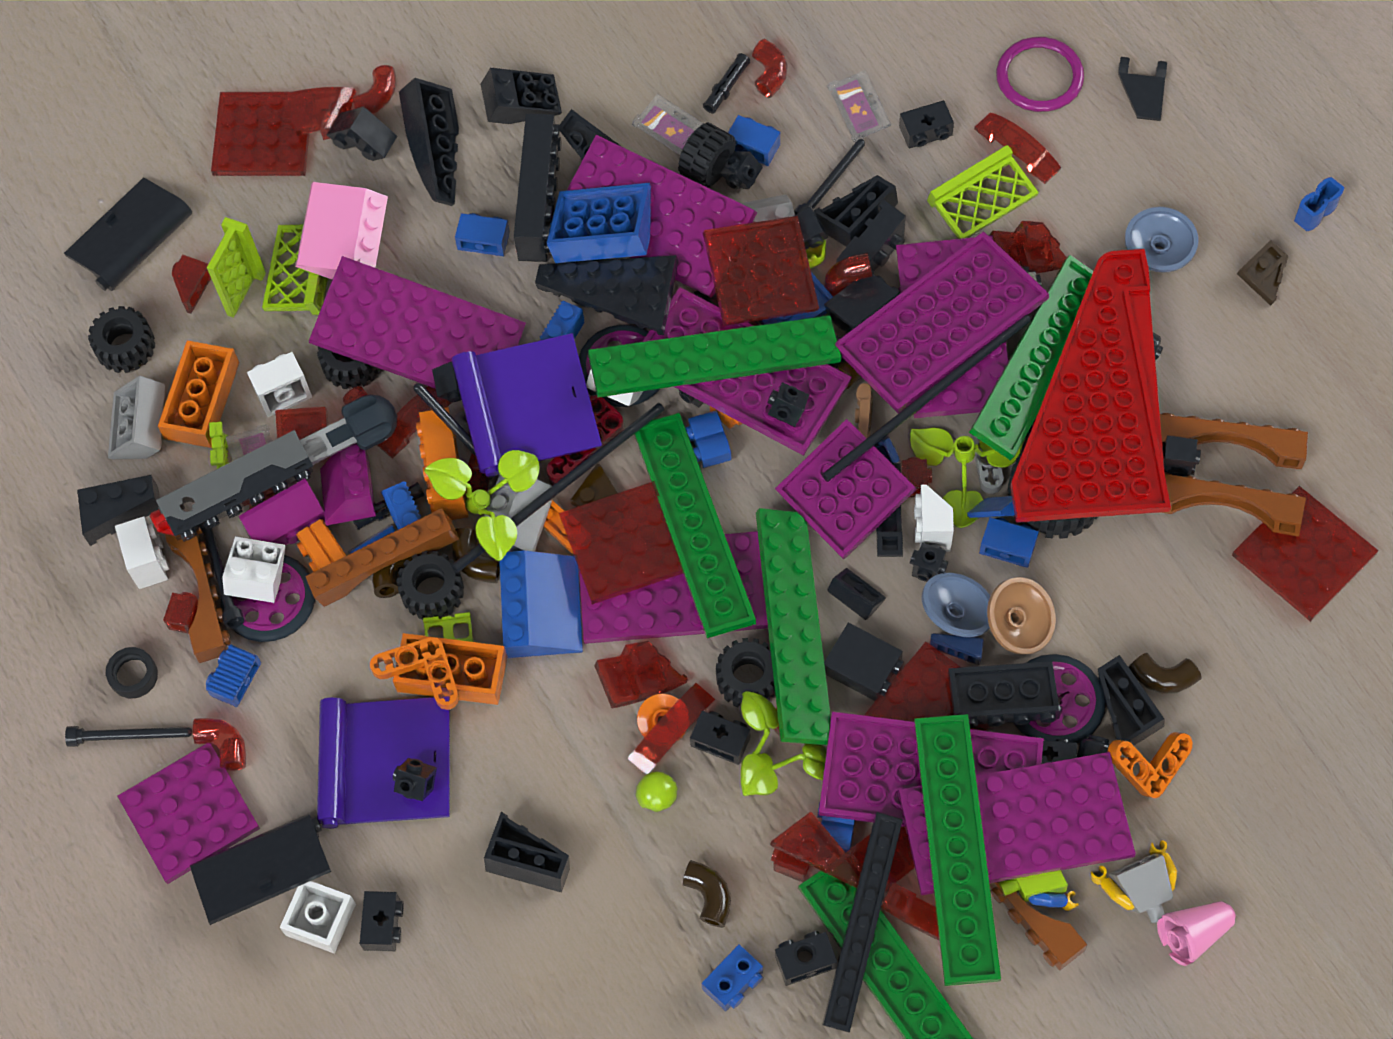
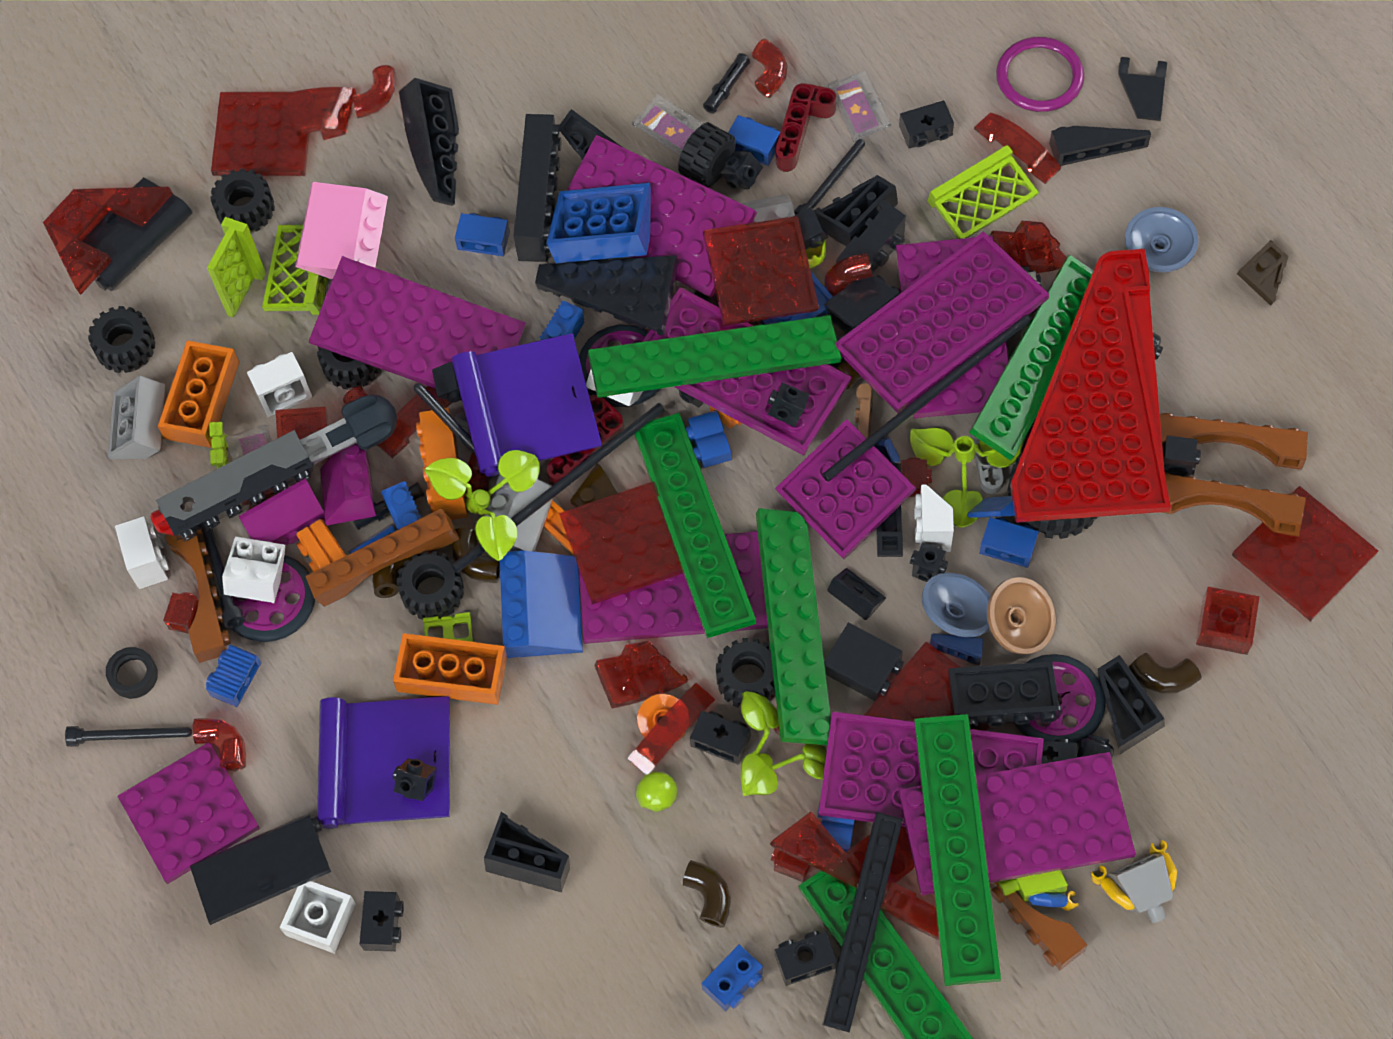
(83, 211): none -> clear red wing
(114, 504): black wedge -> none
(191, 280): clear red slope -> none
(242, 185): none -> black tyre
(362, 130): black brick -> none
(430, 663): orange beam -> none
(514, 93): black slope -> none
(792, 126): none -> dark red beam
(1086, 143): none -> black slope
(1153, 770): orange beam -> none
(1194, 930): bright pink cone -> none
(1227, 620): none -> clear red brick
(1319, 204): blue brick -> none

